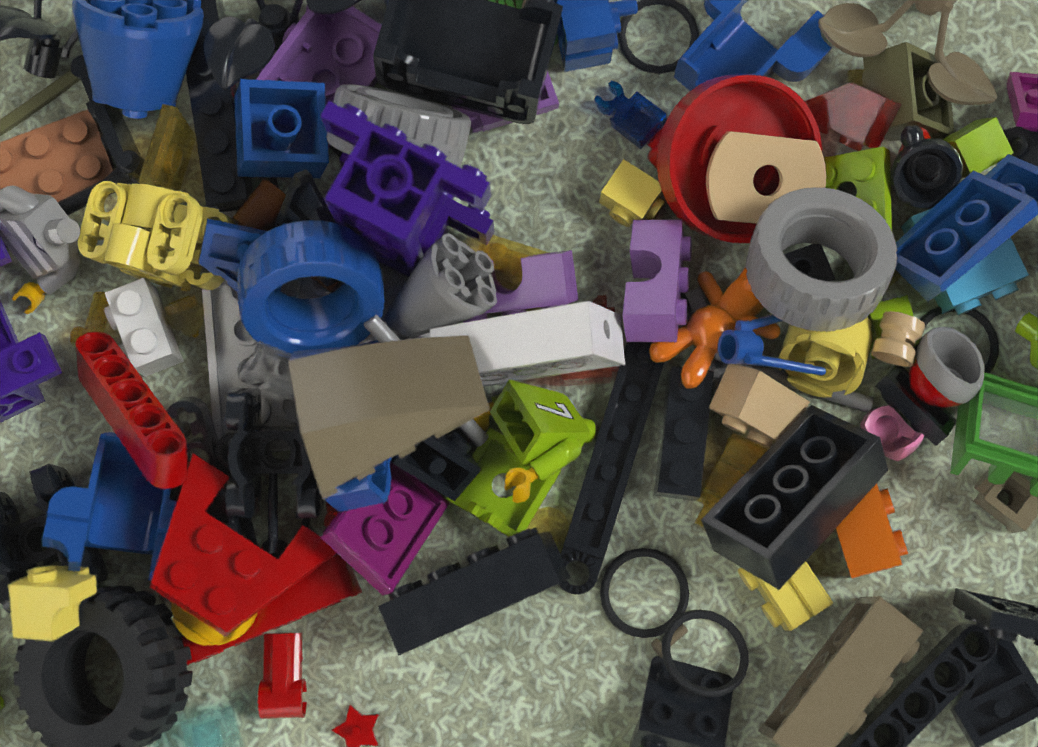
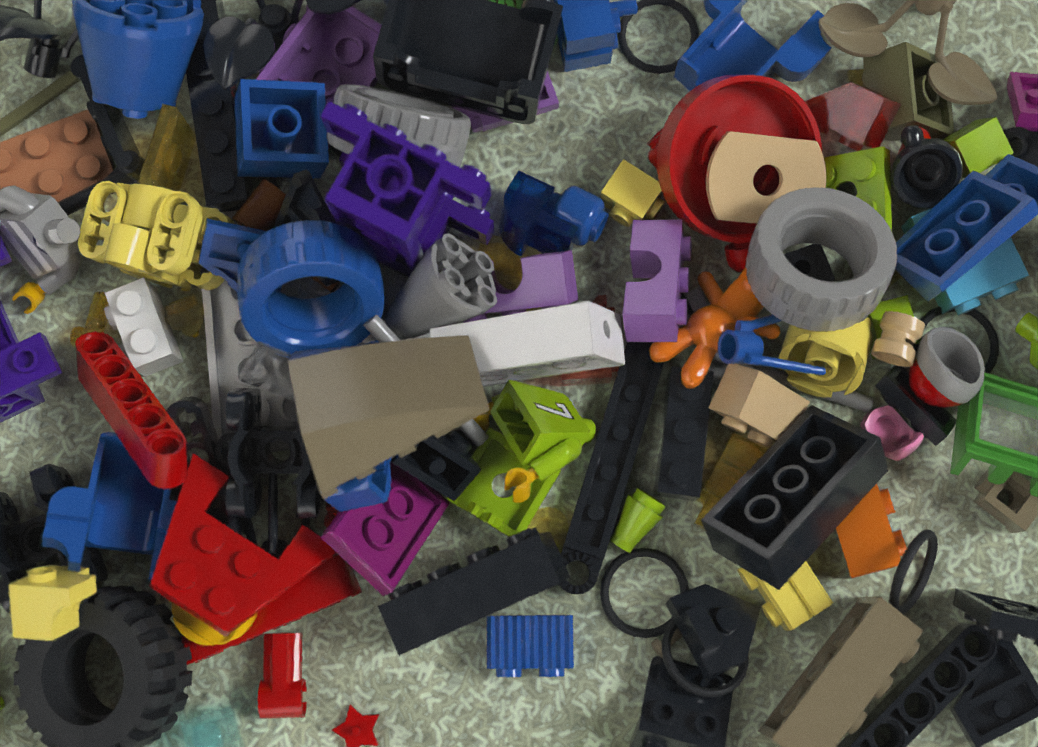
(527, 223): none -> clear blue brick
(528, 643): none -> blue brick
(582, 210): none -> blue head
(633, 117): clear blue plate -> none
(637, 519): none -> lime cone
(714, 627): none -> black plate
(736, 255): none -> red hinge
(903, 567): none -> black tyre

